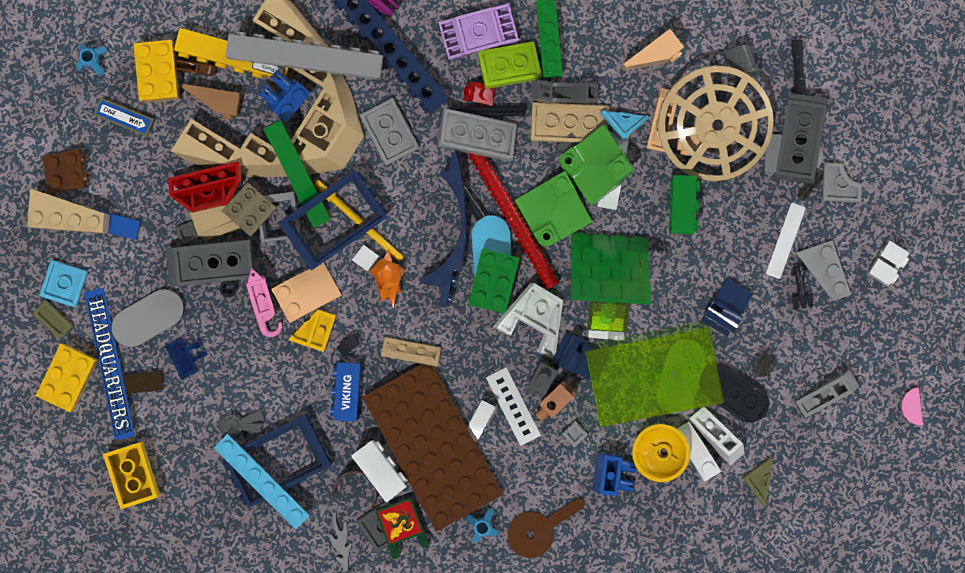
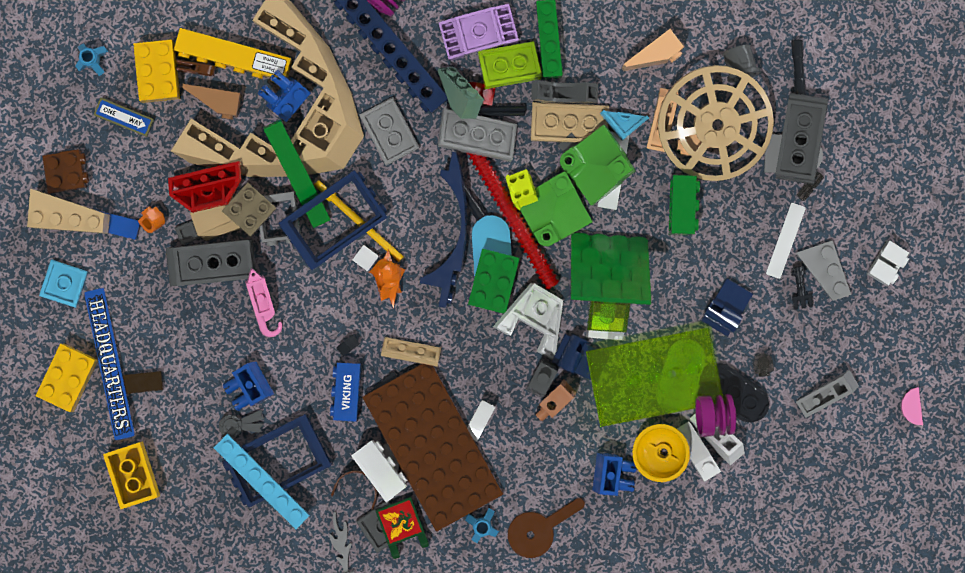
(52, 319): olive tile -> none
(147, 318): light grey tile -> none
(151, 219): none -> orange plate
(182, 359): clear blue hinge -> none
(229, 283): black bush -> none
(252, 384): none -> blue brick
(303, 56): light grey brick -> none
(306, 292): light nougat slope -> none
(315, 331): yellow wing -> none
(461, 95): none -> sand green slope
(513, 406): white sticker -> none
(521, 189): none -> neon yellow piece
(574, 434): light grey tile -> none
(718, 415): none -> magenta wheel
(759, 480): olive tile -> none
(838, 185): light grey tile -> none

